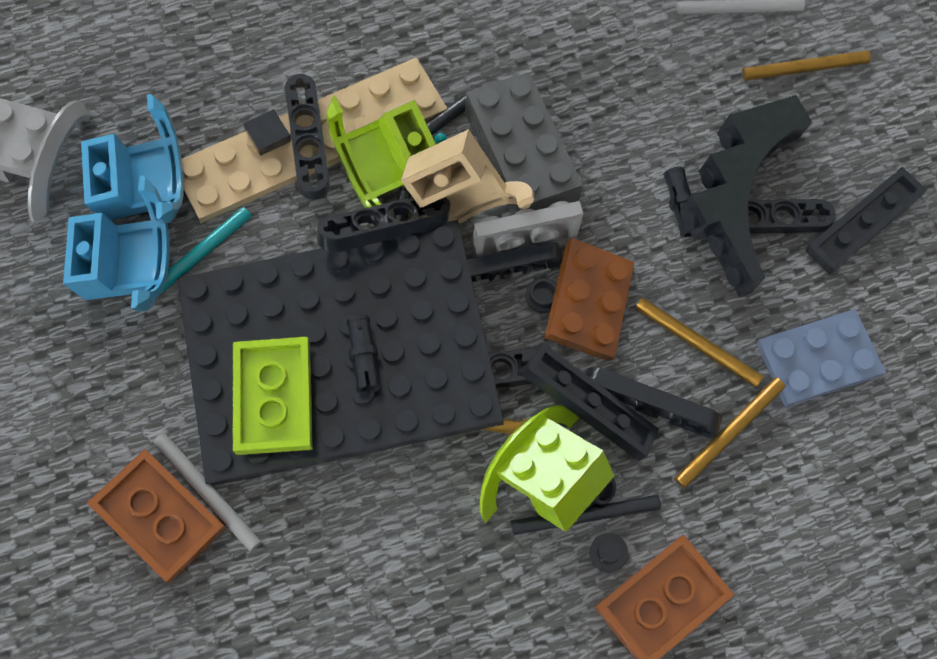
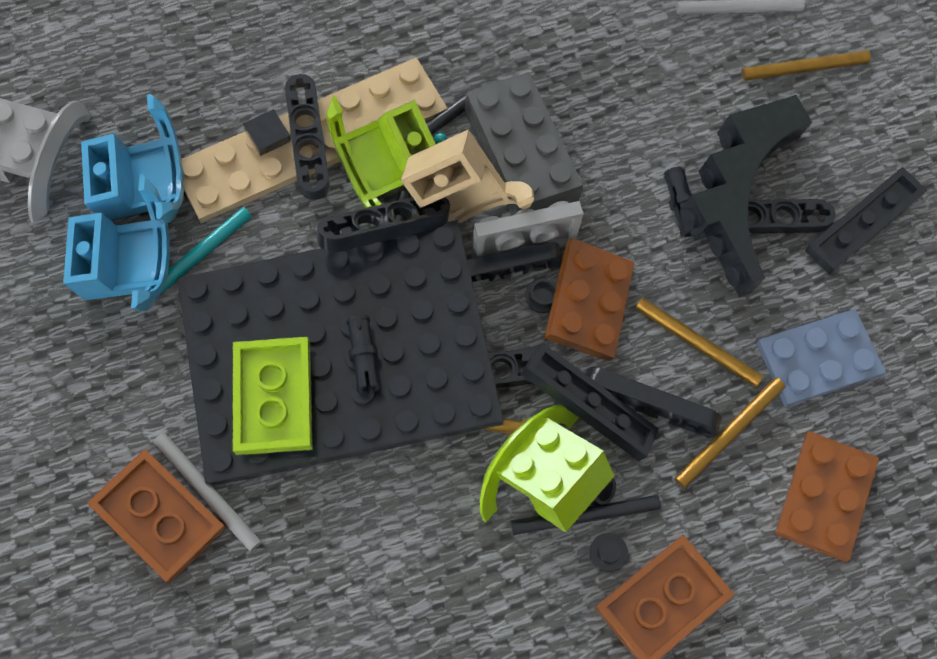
(827, 496): none -> dark orange plate

